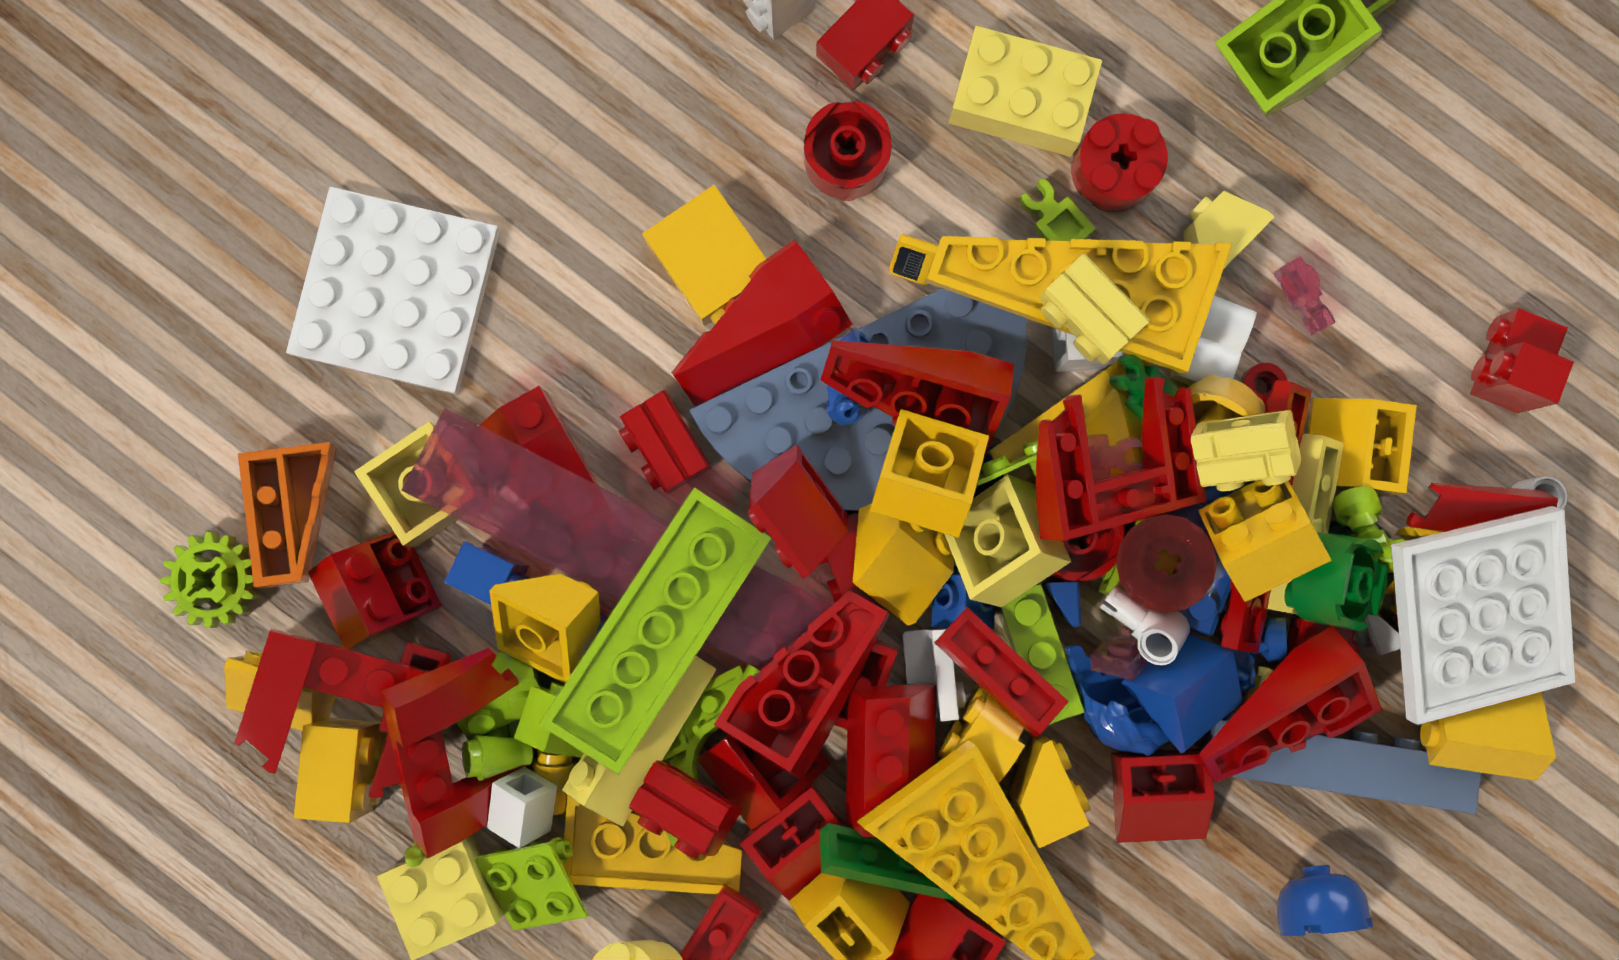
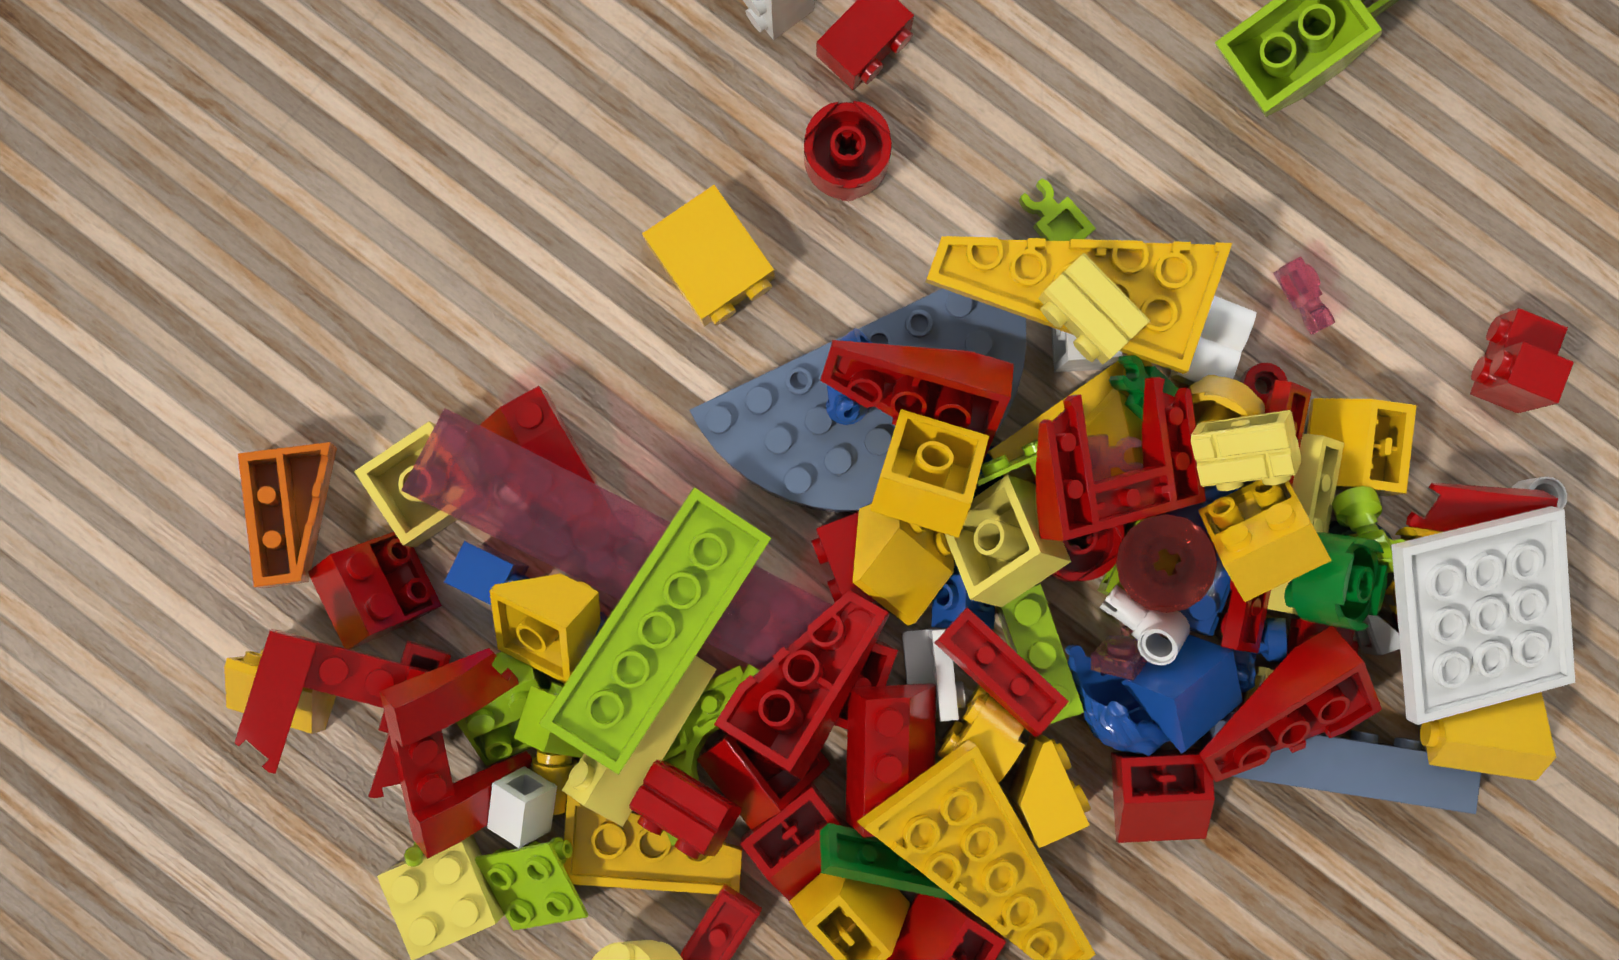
(191, 580): lime gear -> none
(337, 769): yellow brick -> none
(393, 290): white plate -> none
(493, 755): lime cone -> none
(664, 442): red brick -> none
(771, 322): red wedge -> none
(796, 511): red slope -> none
(912, 259): slope -> none
(1025, 91): light yellow brick -> none
(1066, 600): blue slope -> none
(1132, 141): red brick -> none
(1226, 221): light yellow slope -> none
(1322, 904): blue cylinder -> none

